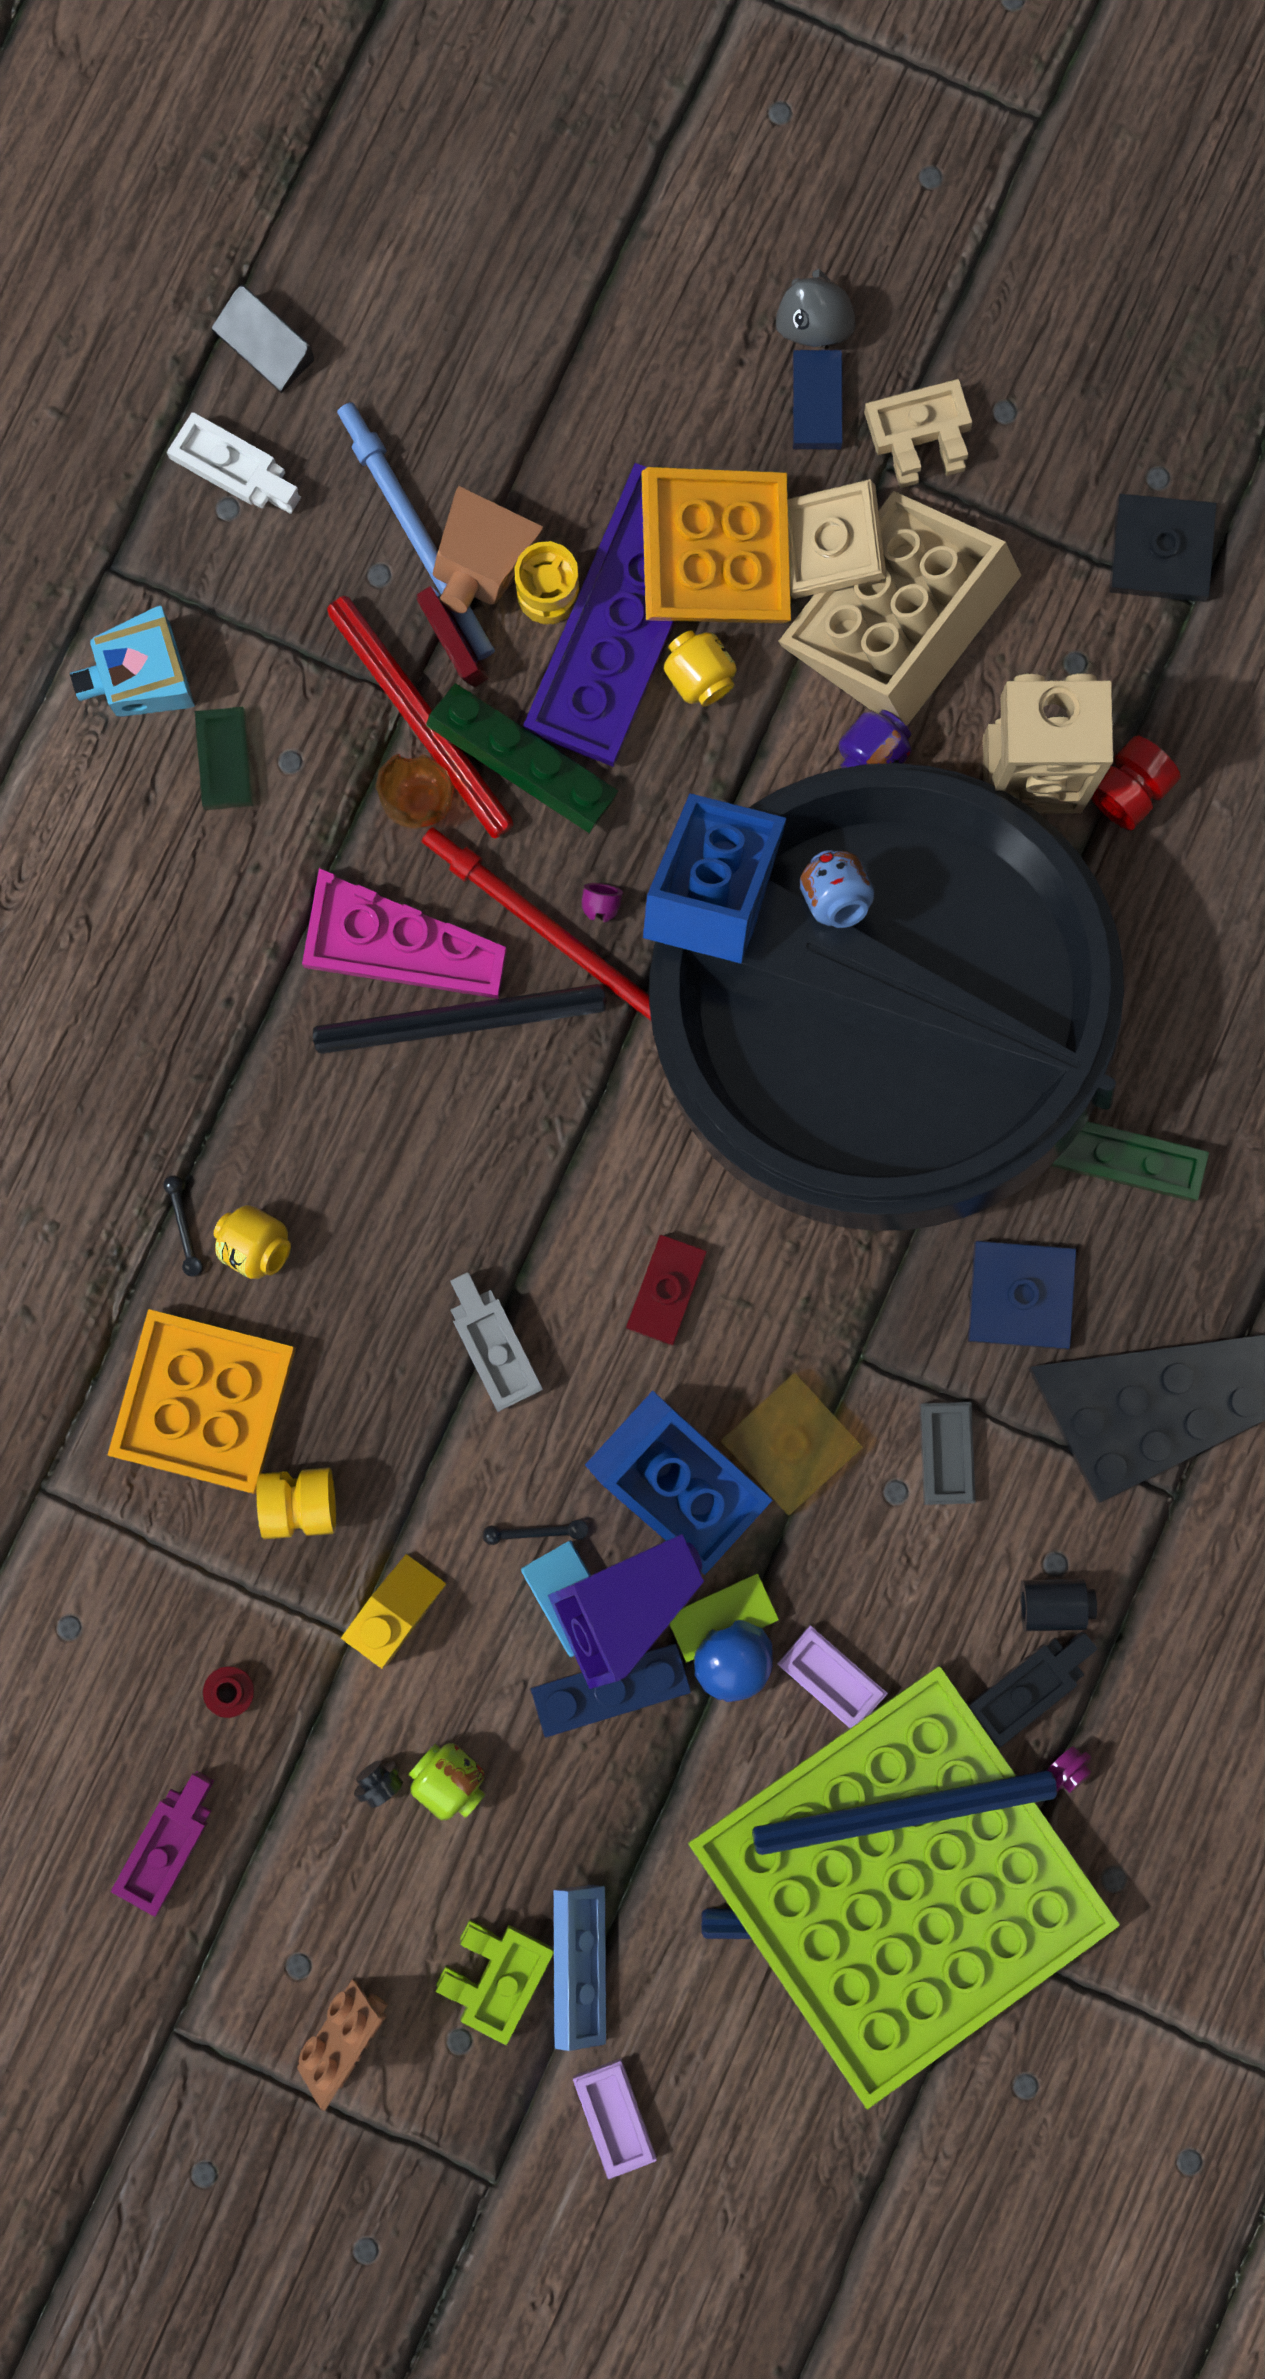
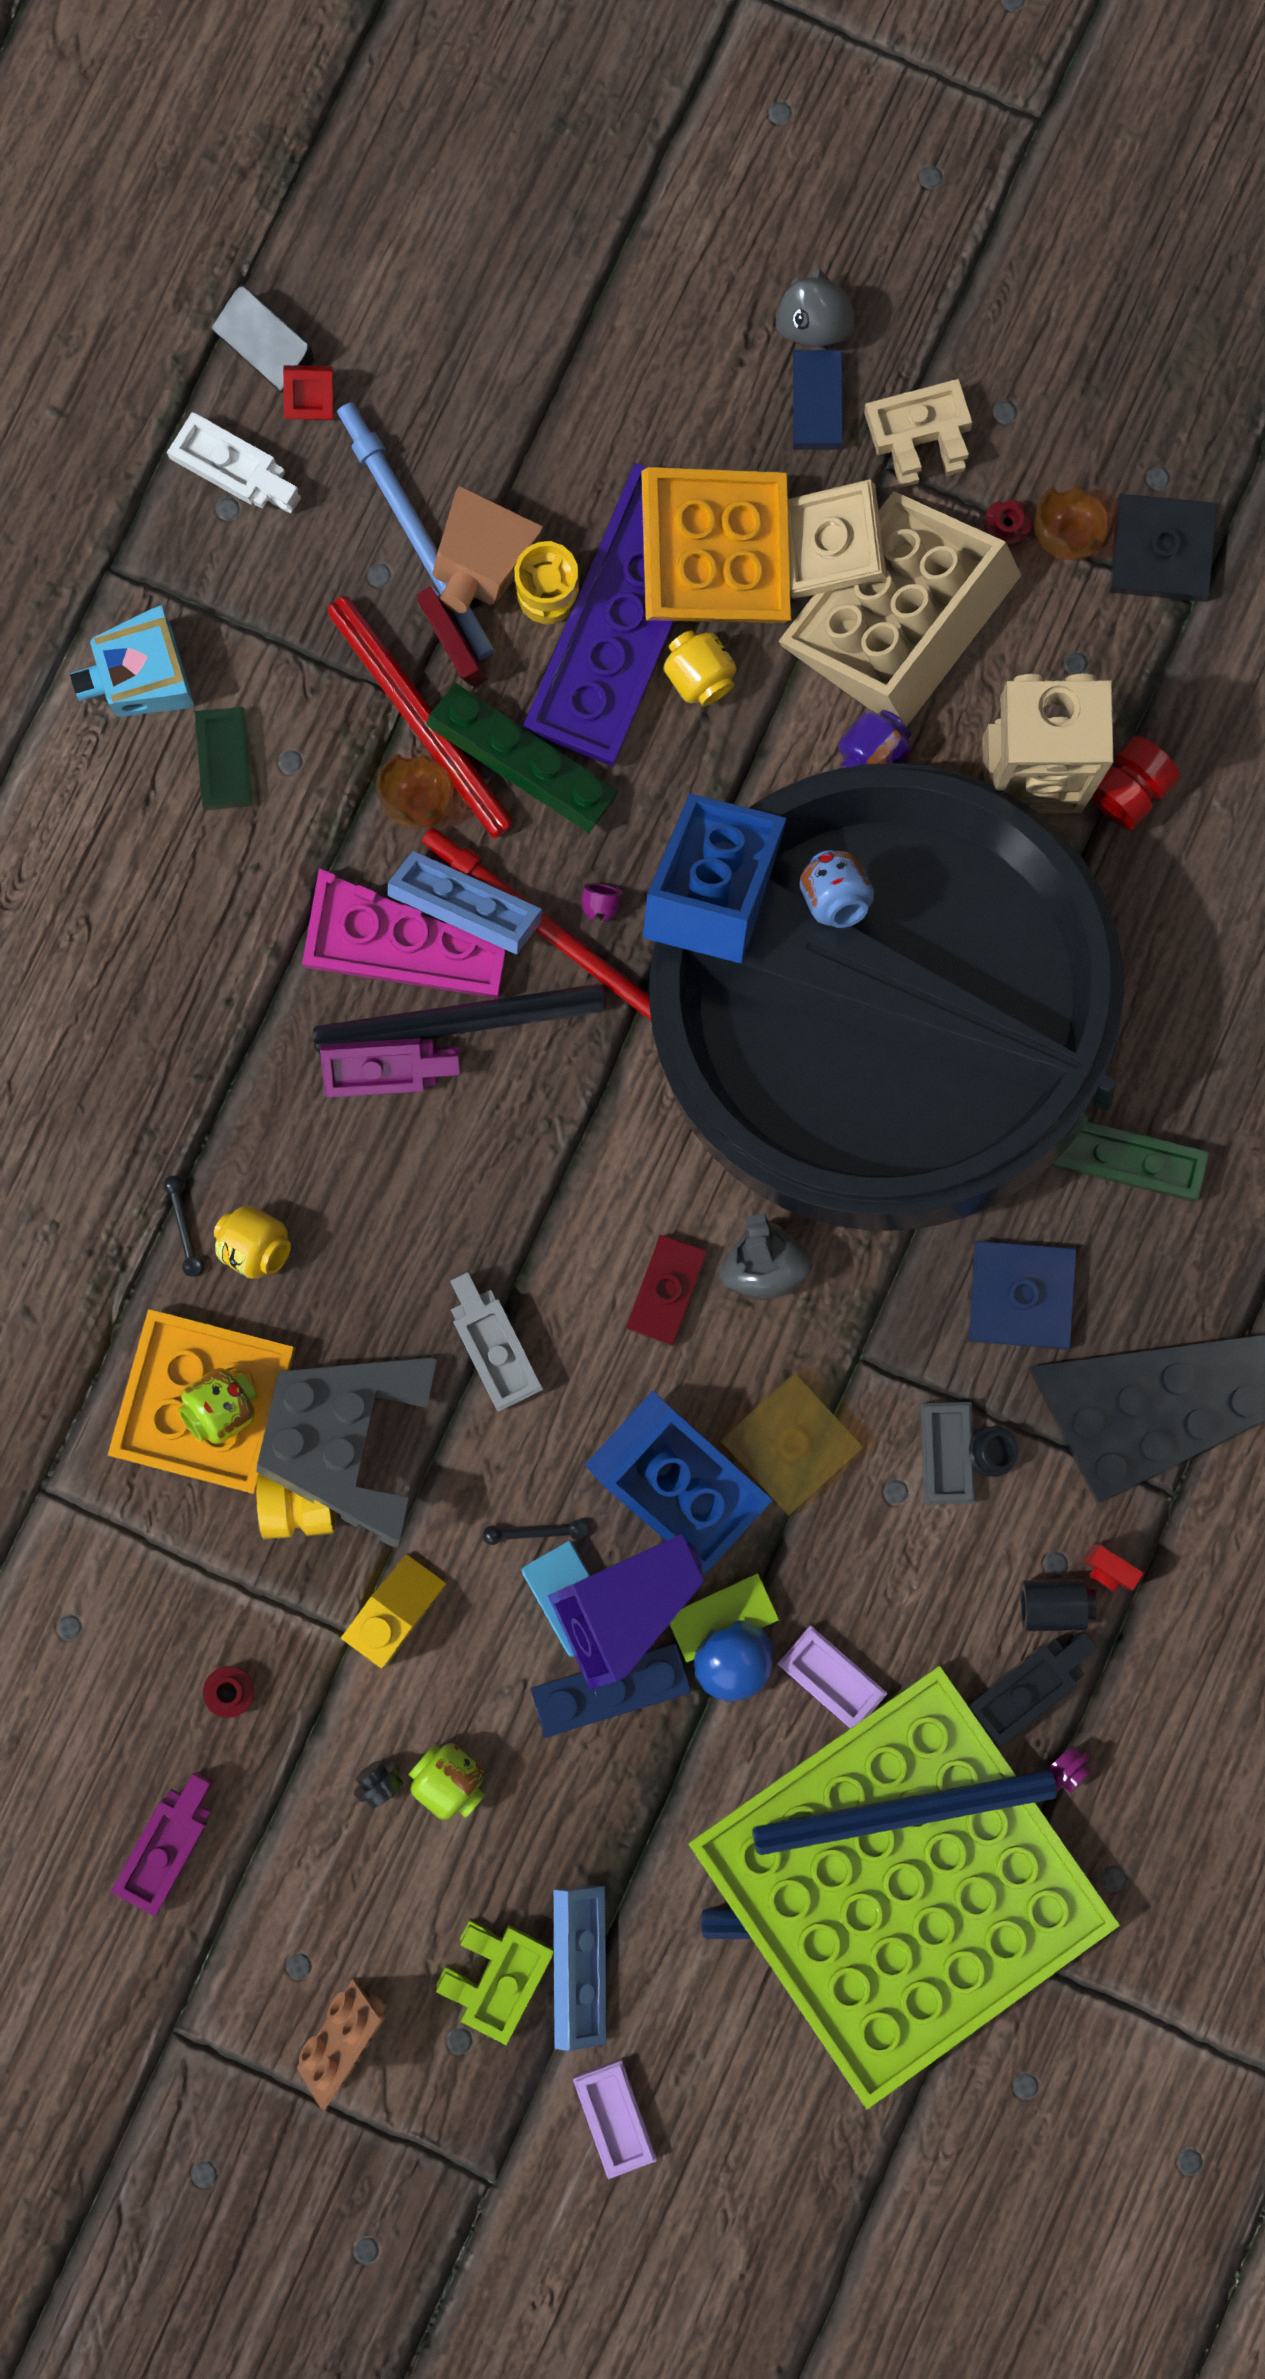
(217, 1405): none -> lime head
(308, 392): none -> red plate
(321, 1430): none -> dark grey wing
(385, 1066): none -> magenta hinge
(464, 902): none -> medium blue plate
(765, 1261): none -> dark grey piece
(993, 1451): none -> black plate
(1016, 512): none -> dark red plate
(1070, 524): none -> clear orange hair
(1111, 1570): none -> red plate

